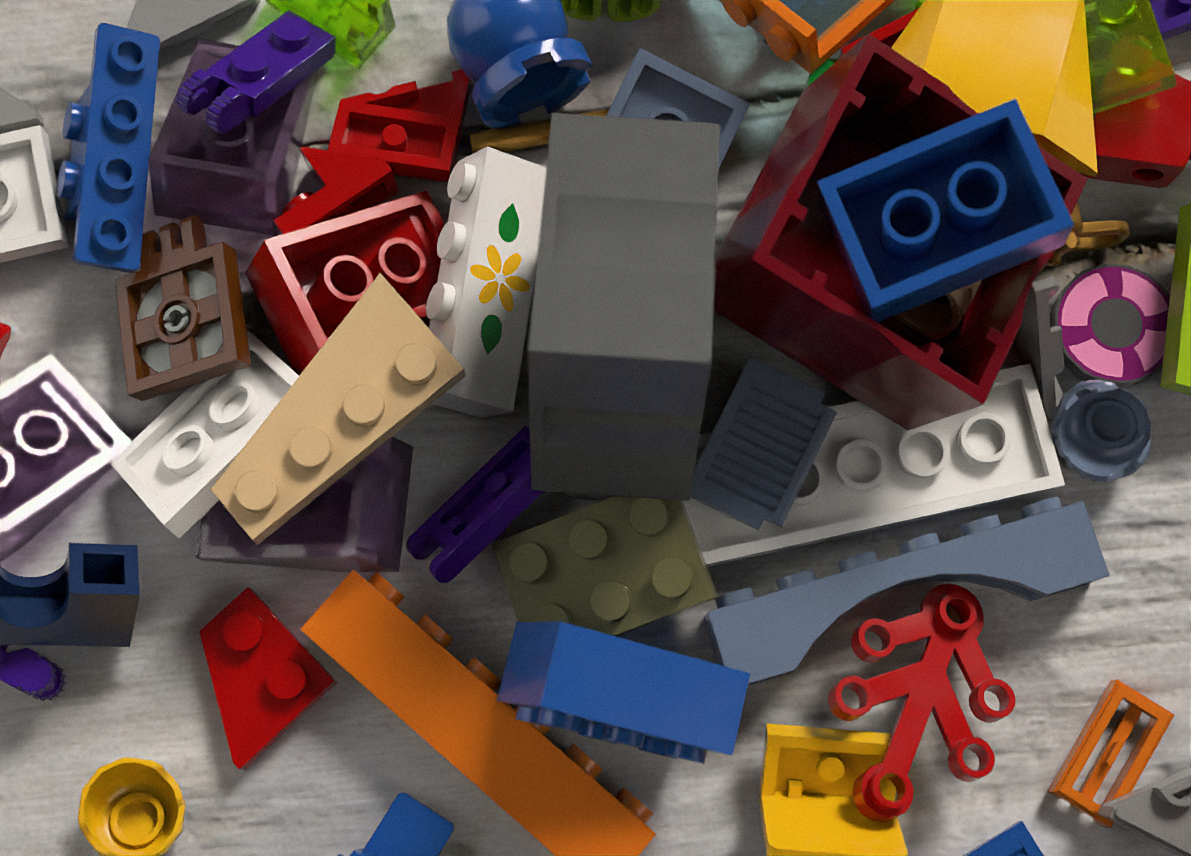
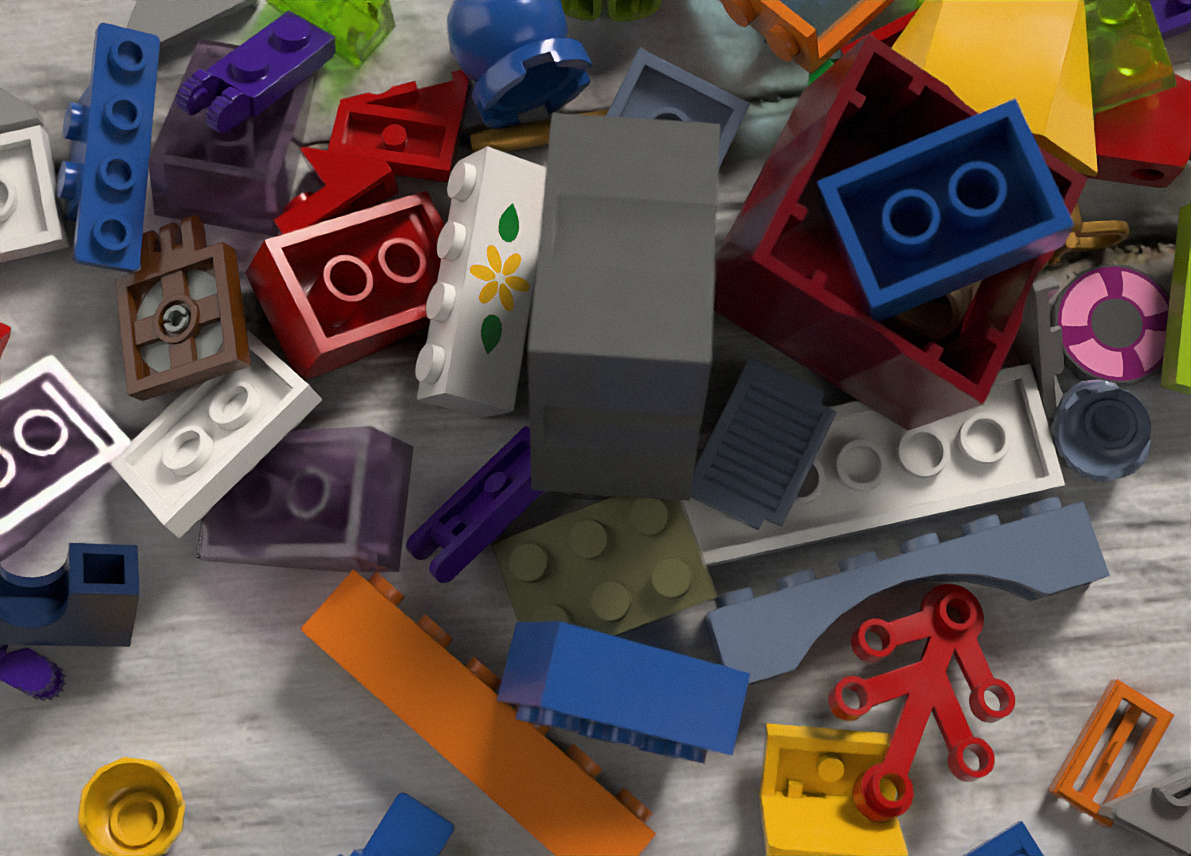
(259, 675): red wing -> none
(345, 404): tan wing -> none

